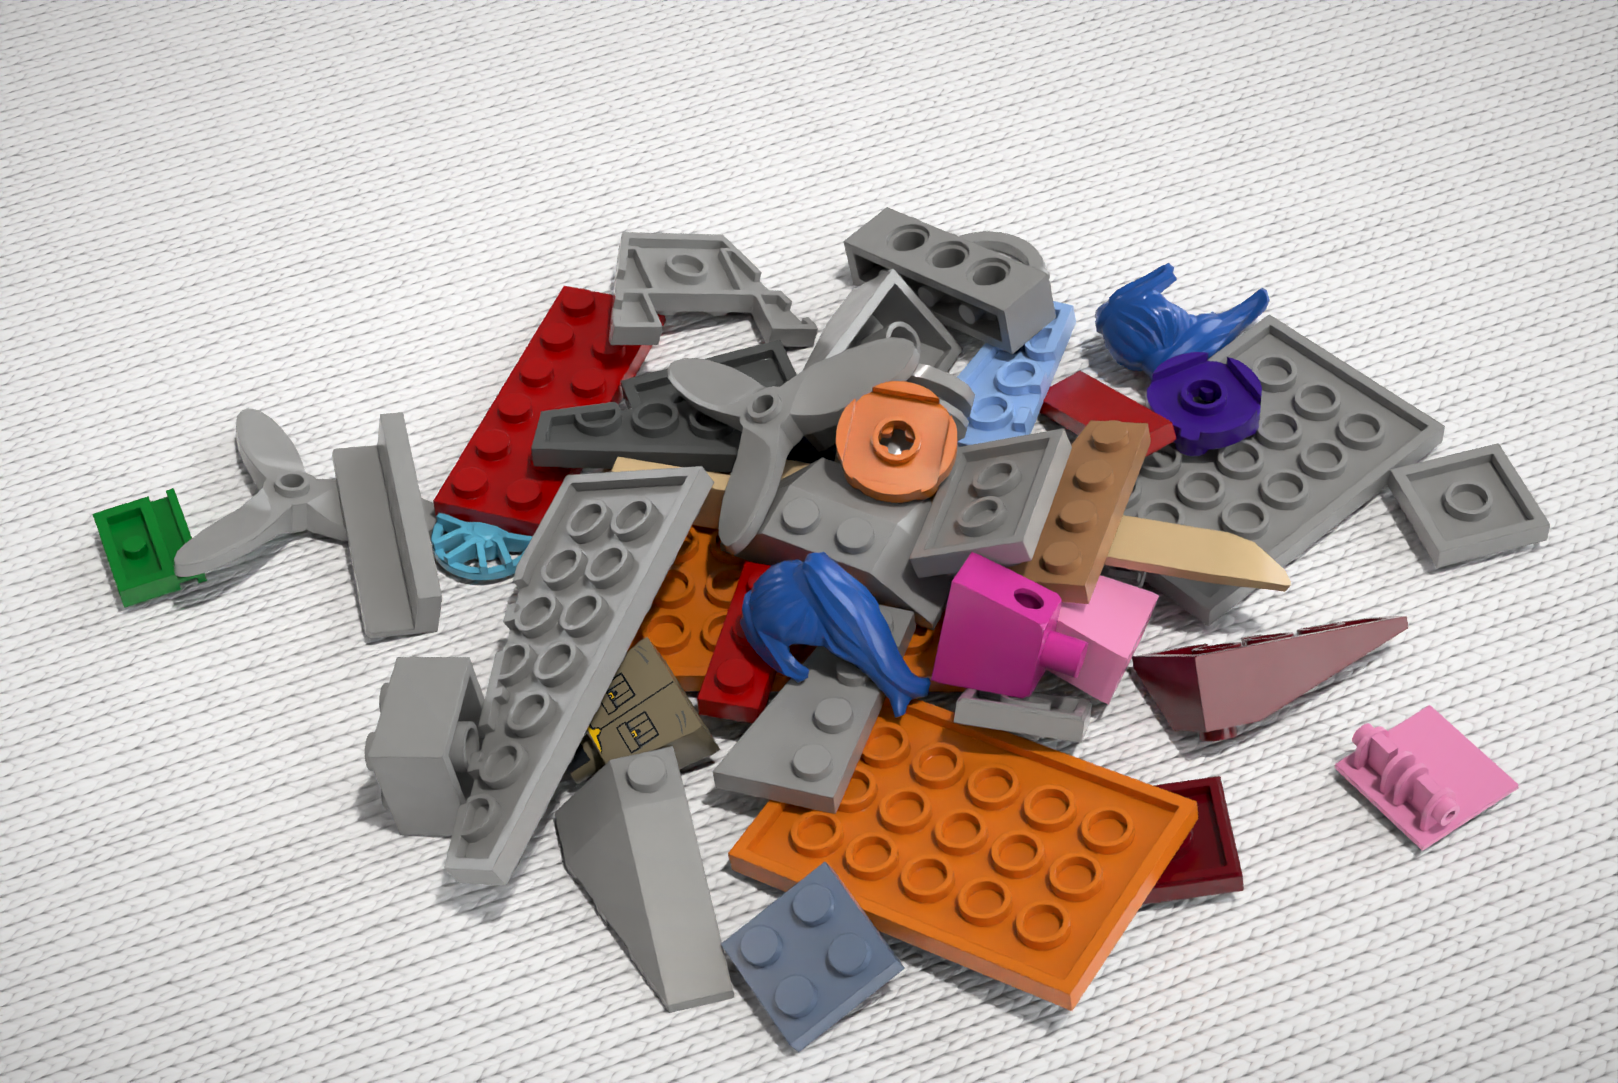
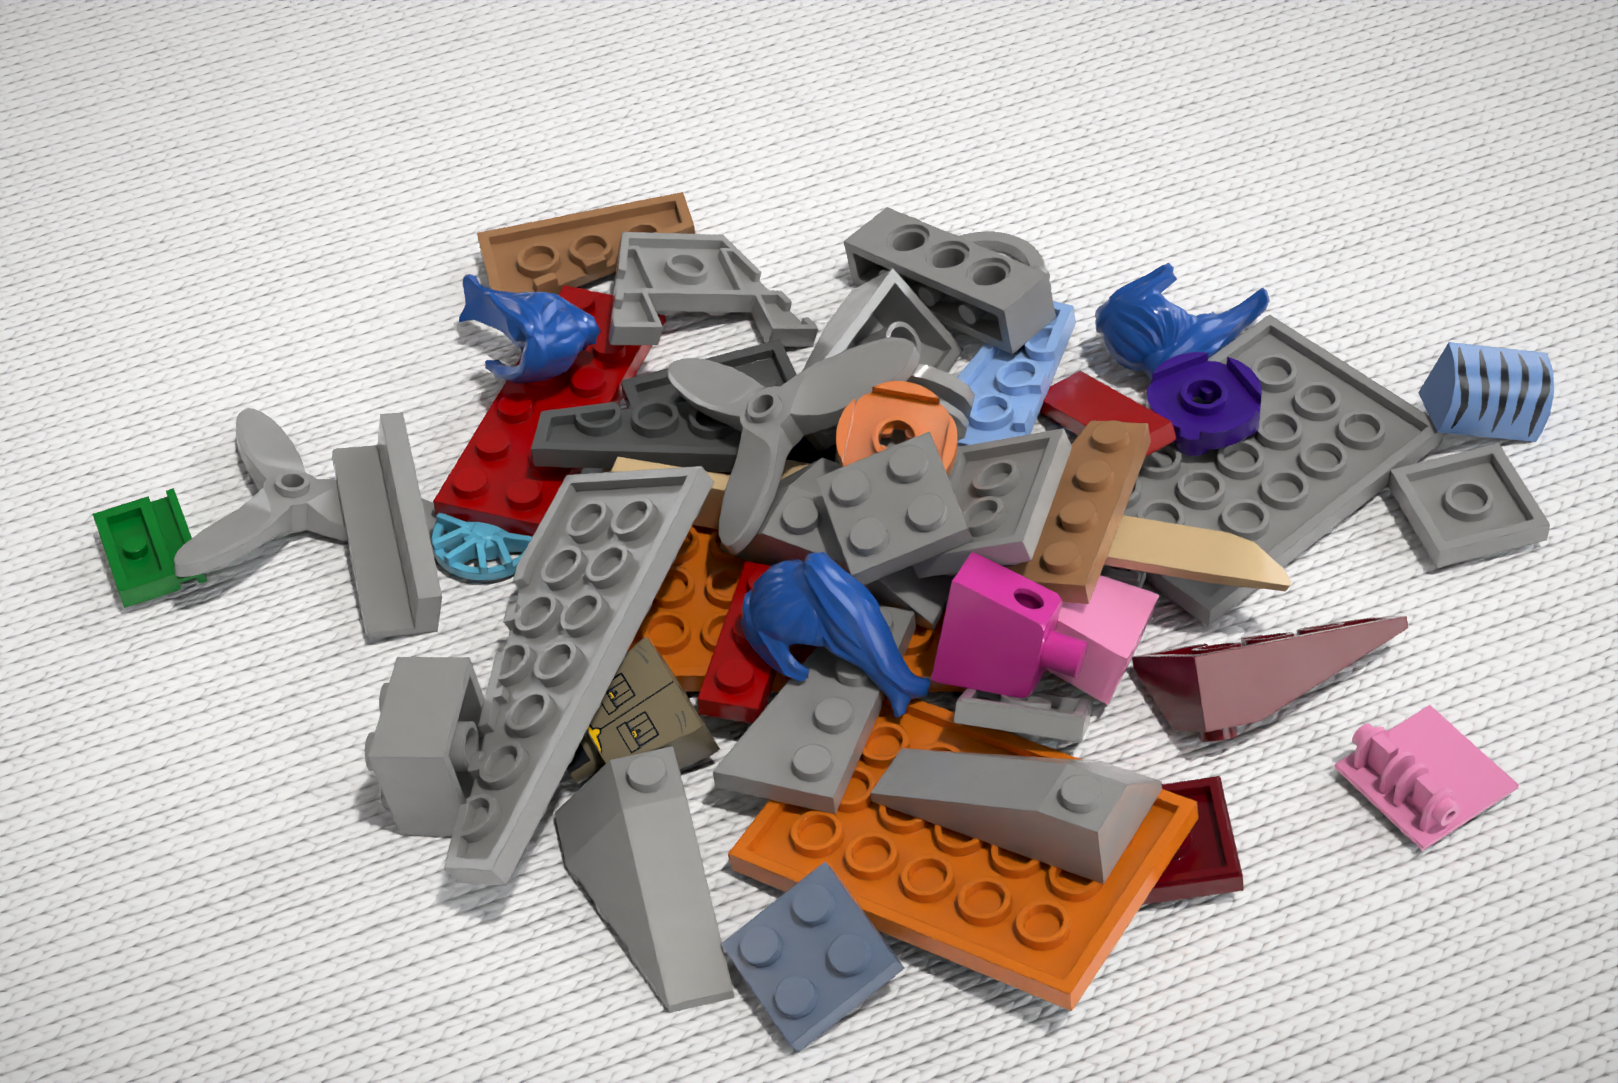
(538, 323): none -> blue hair
(574, 246): none -> medium nougat wing
(894, 509): none -> light grey plate
(1040, 807): none -> light grey wedge
(1489, 392): none -> medium blue brick

